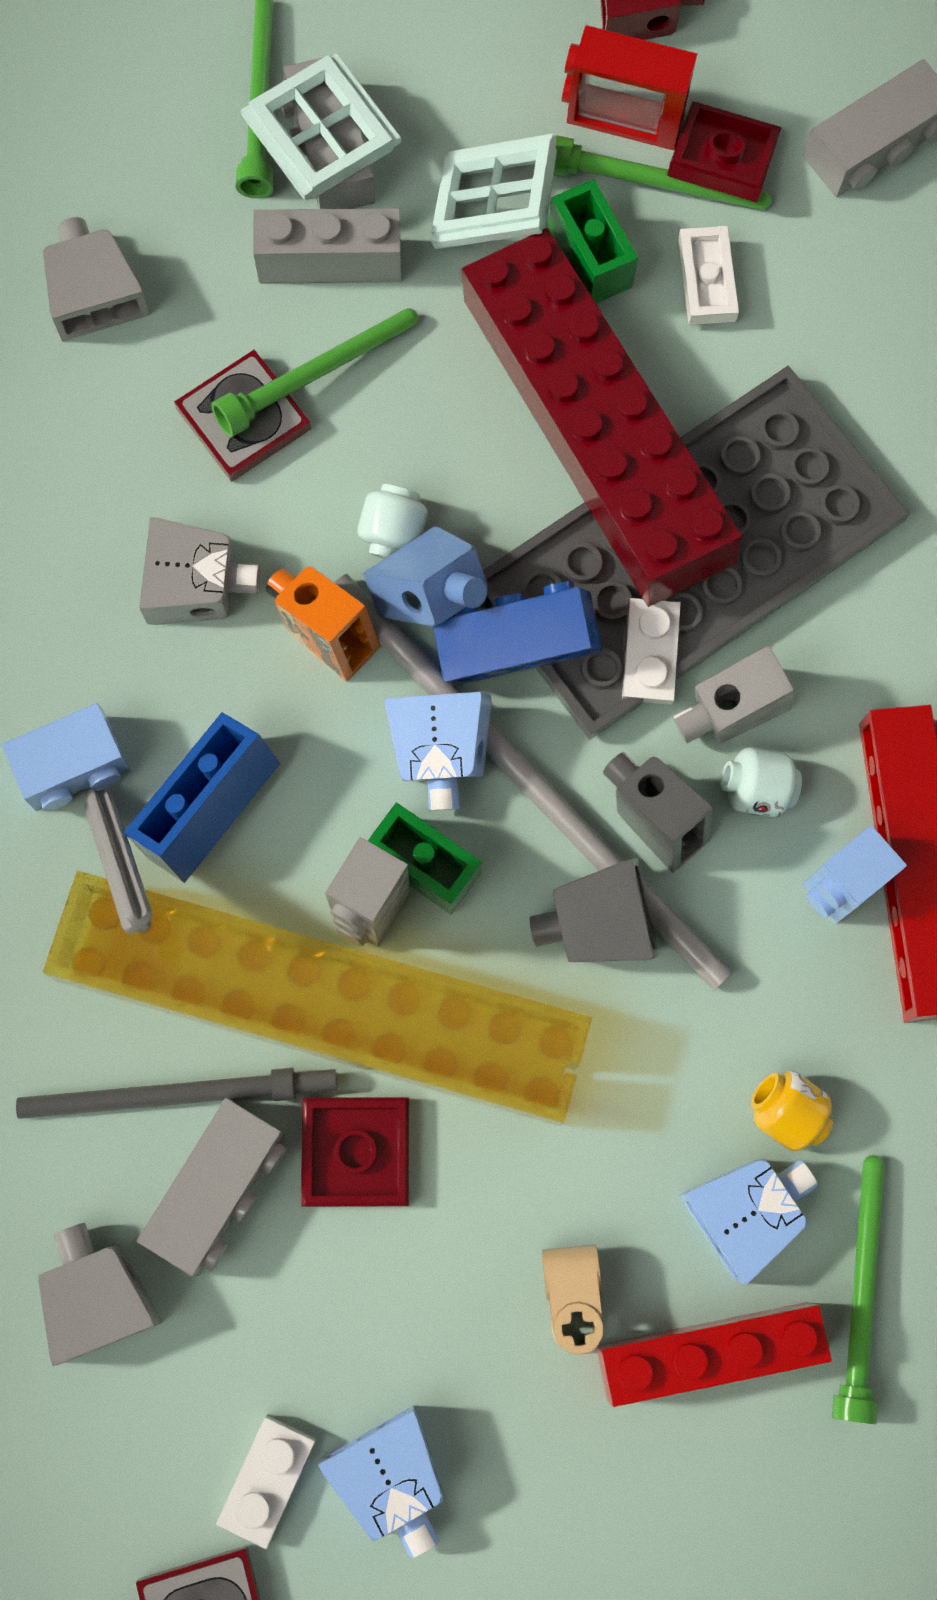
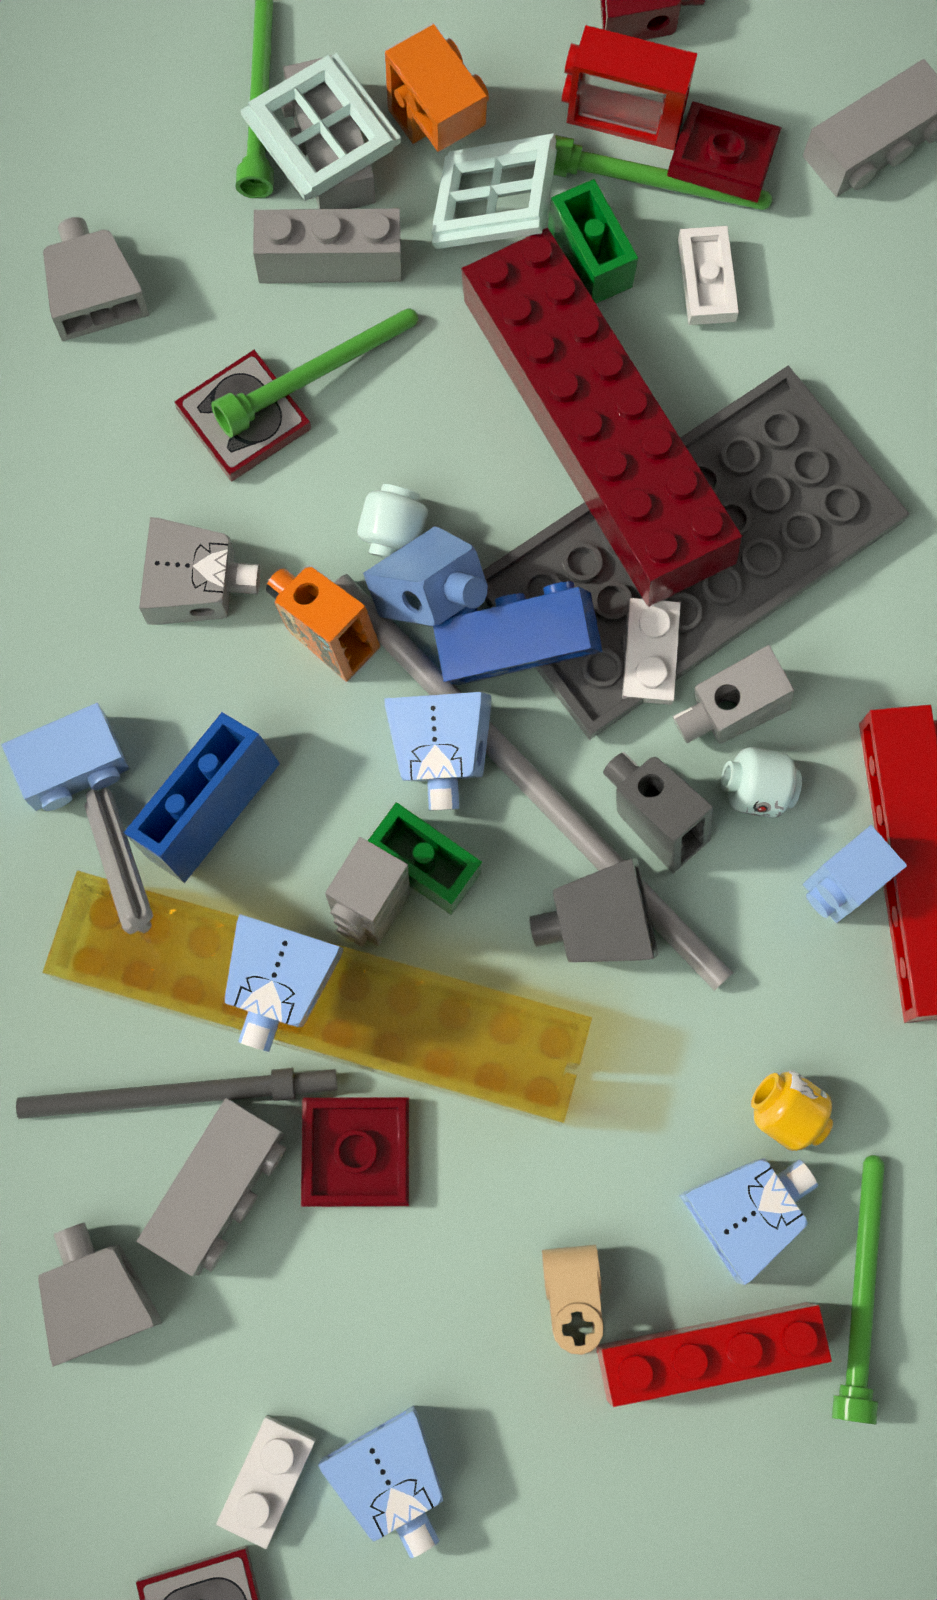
(276, 978): none -> light blue torso
(433, 90): none -> orange brick

